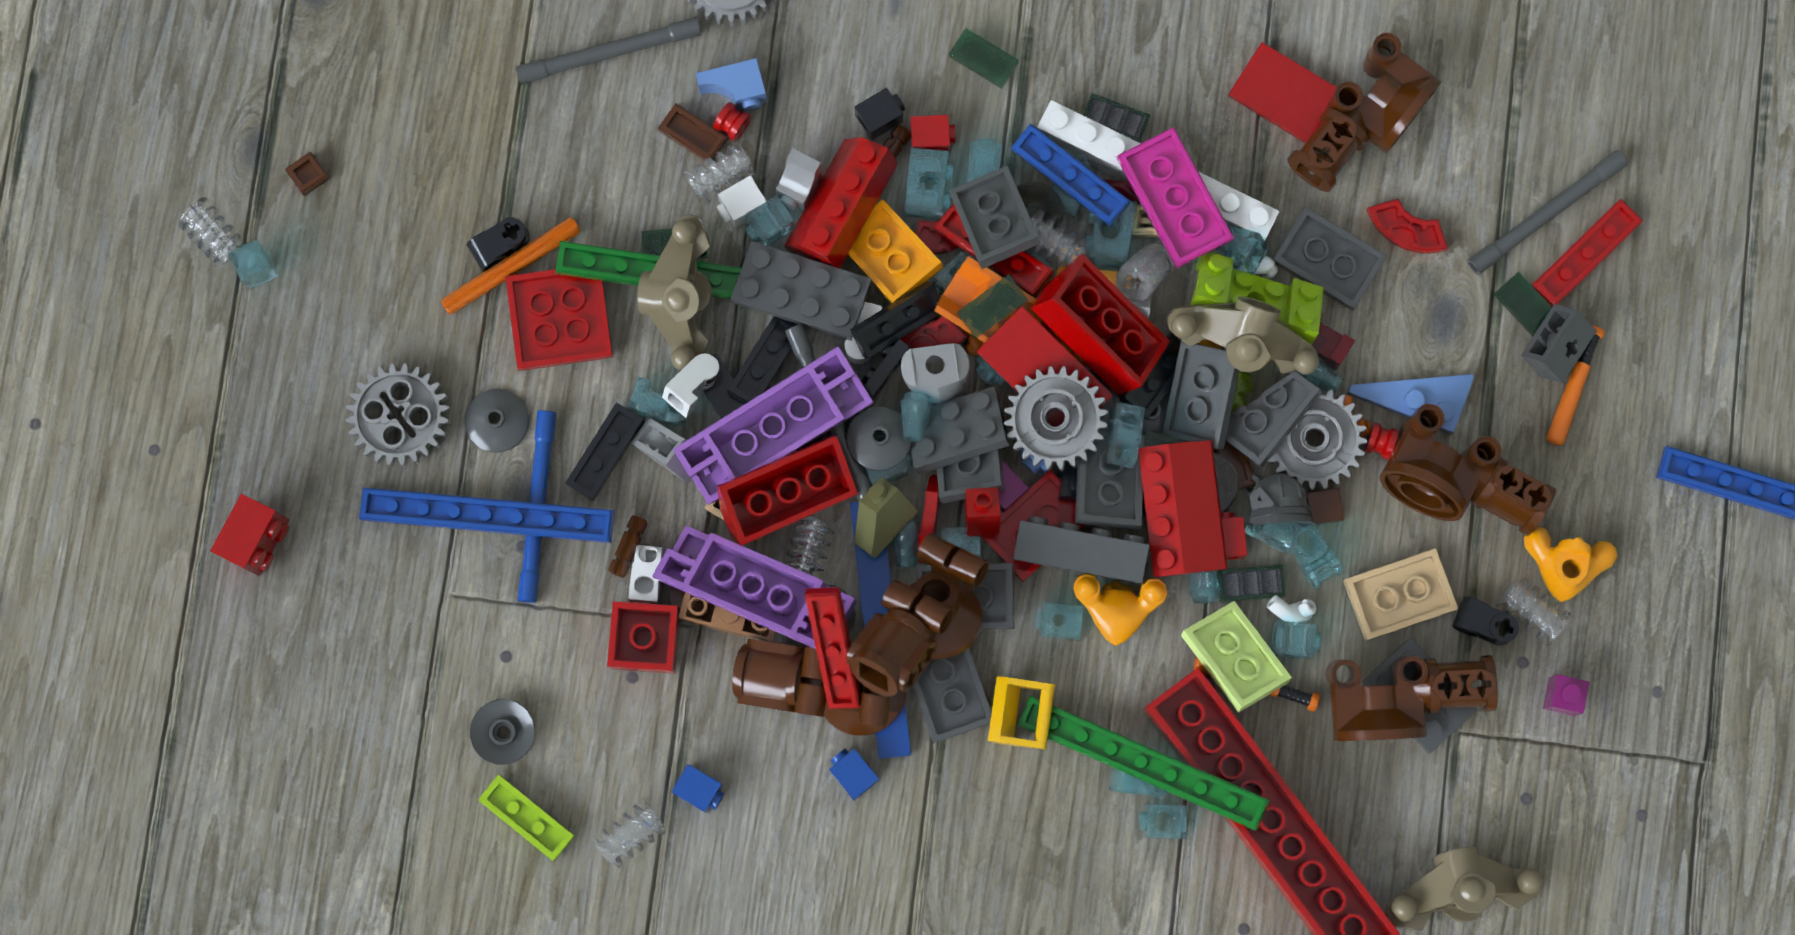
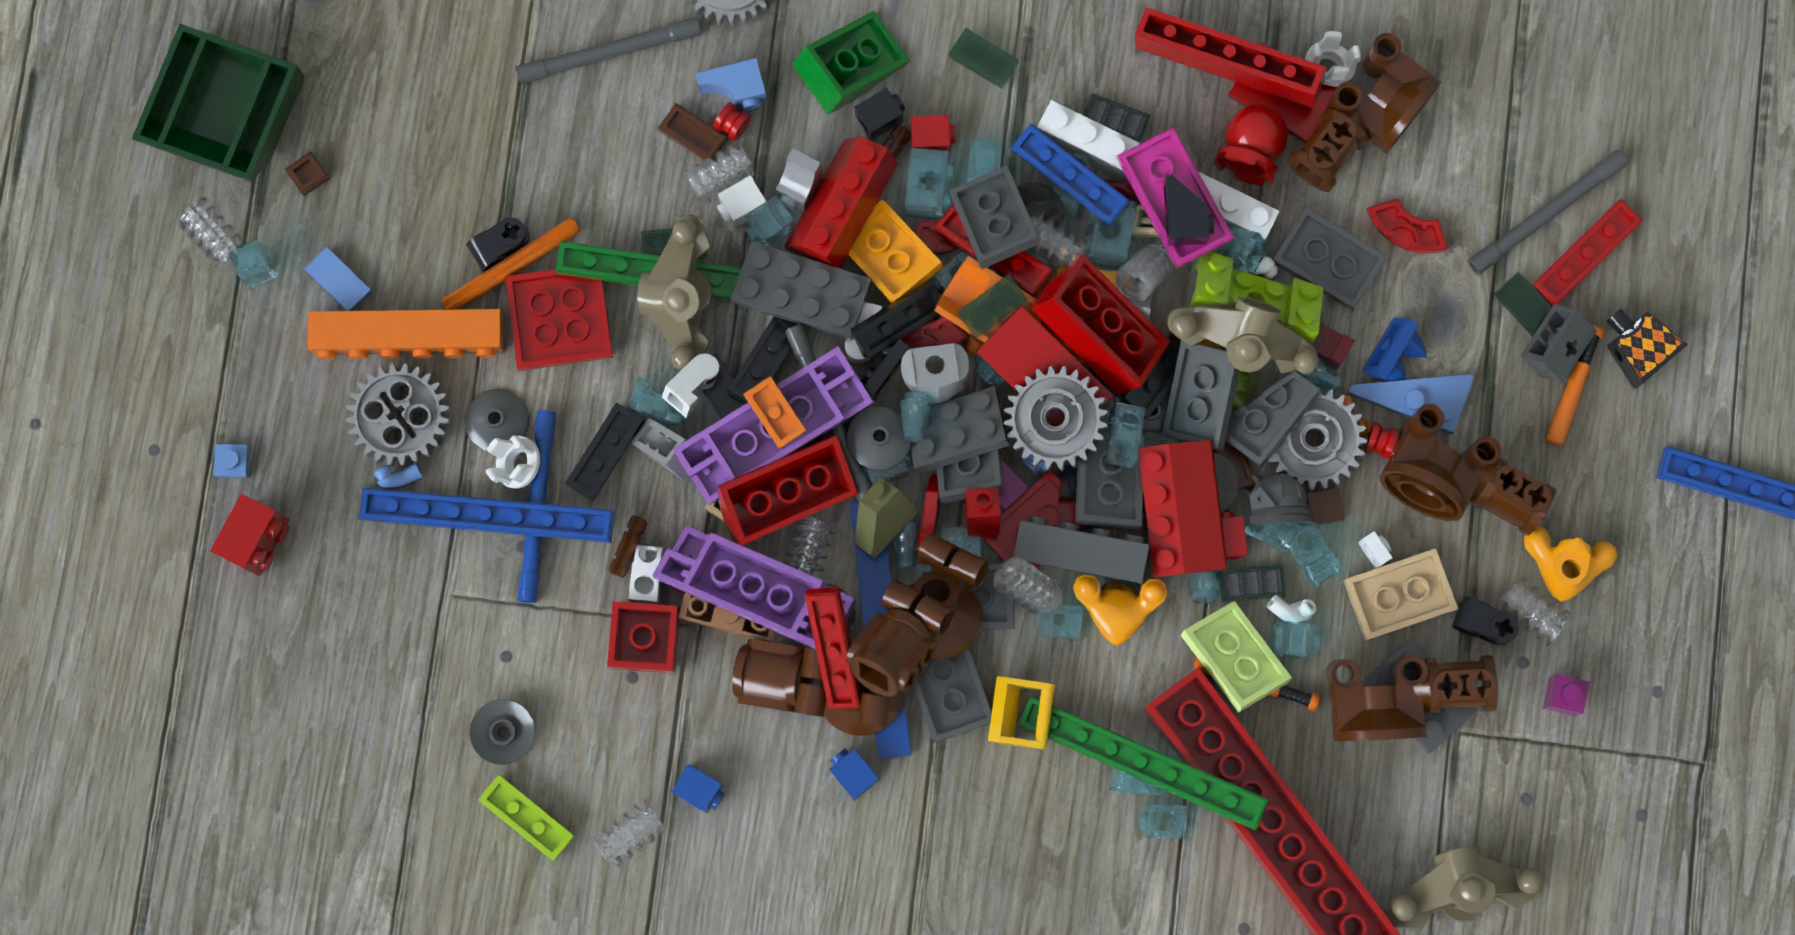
(219, 103): none -> dark green slope
(231, 461): none -> medium blue plate
(338, 280): none -> medium blue tile
(399, 478): none -> medium blue arm
(406, 333): none -> orange brick
(506, 454): none -> white piece
(775, 412): none -> orange plate
(849, 62): none -> green slope
(1028, 586): none -> clear piece
(1185, 215): none -> black slope
(1230, 57): none -> red brick
(1253, 142): none -> red tile
(1330, 49): none -> white piece
(1376, 549): none -> white plate
(1397, 340): none -> blue tile
(1642, 346): none -> torso

